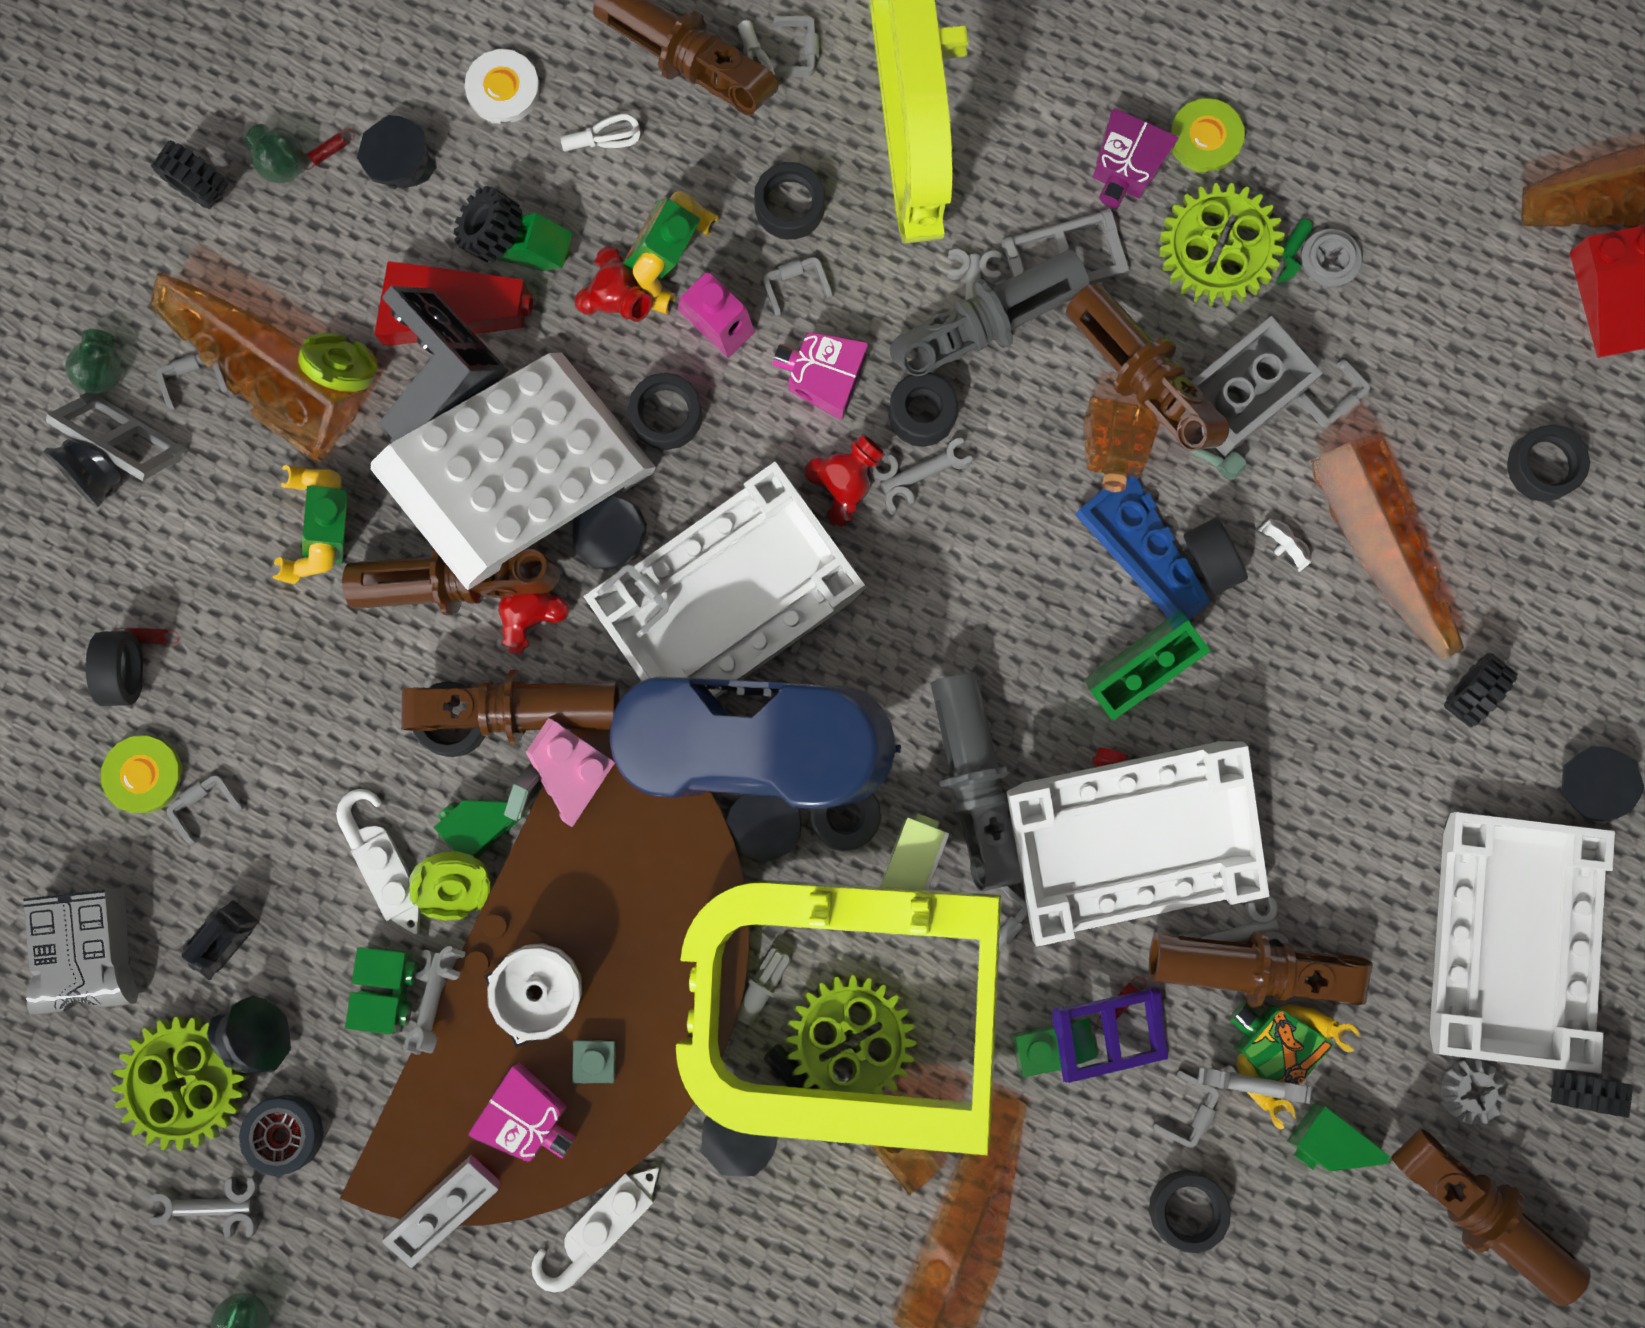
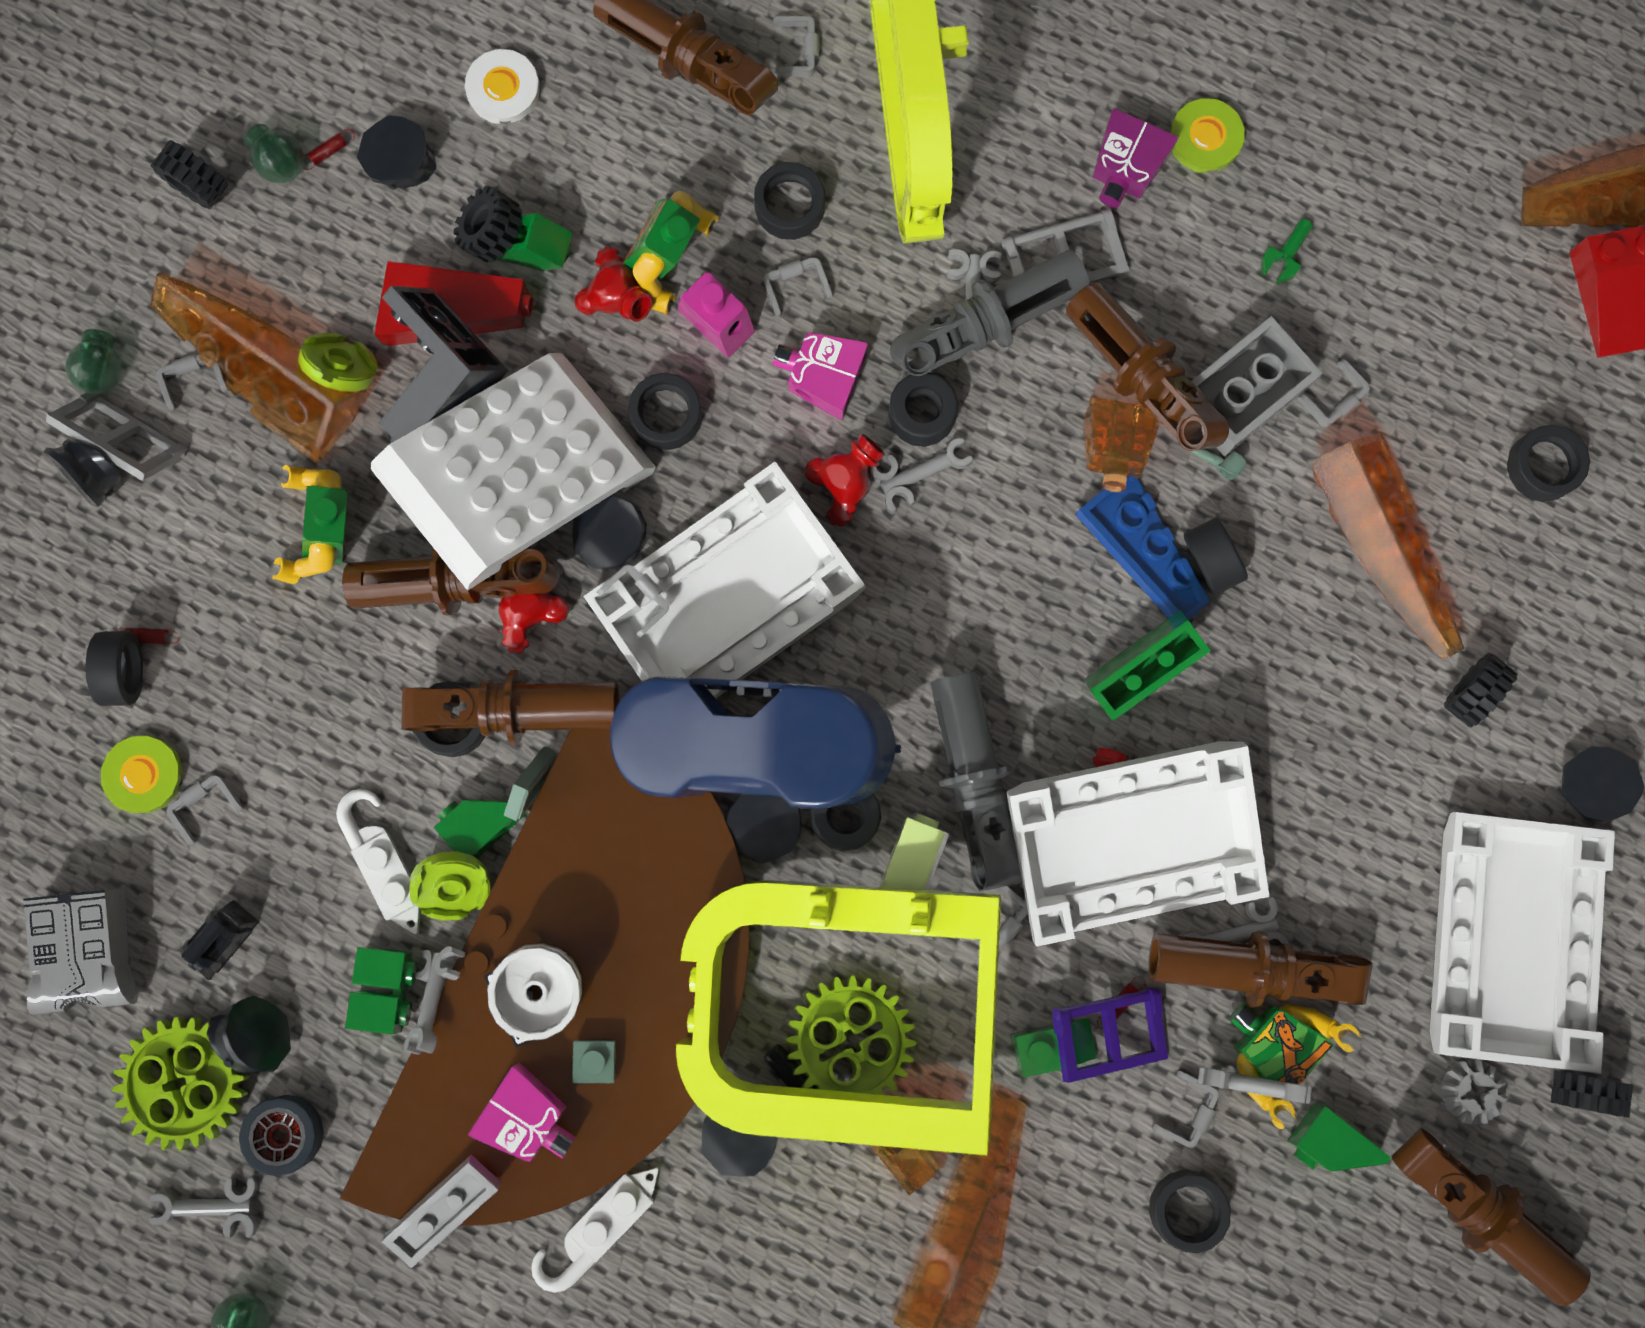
(567, 769): bright pink wing -> none
(592, 137): white piece -> none
(751, 45): white piece -> none
(762, 985): light grey axle -> none
(1251, 256): lime gear -> none
(1284, 536): white piece -> none
(1326, 242): light grey gear -> none

